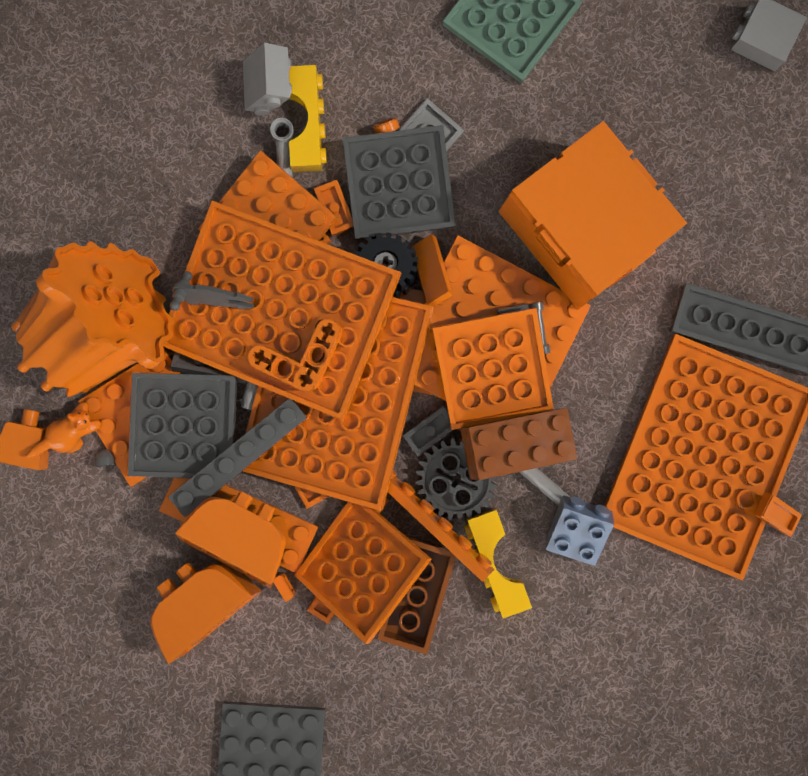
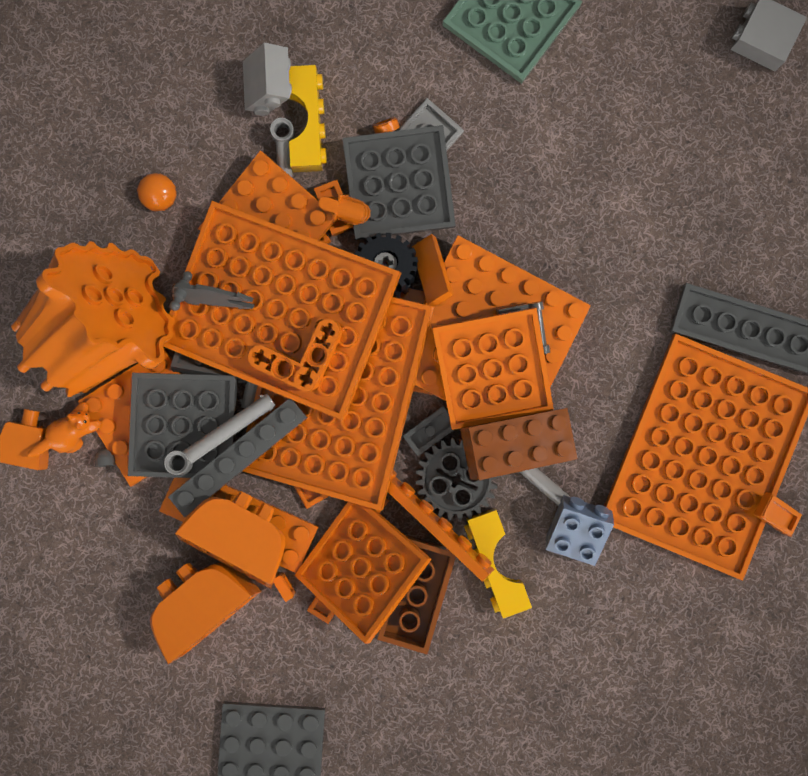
(156, 192): none -> orange hair
(219, 435): none -> light grey piece
(346, 209): none -> orange arm
(591, 215): orange piece -> none

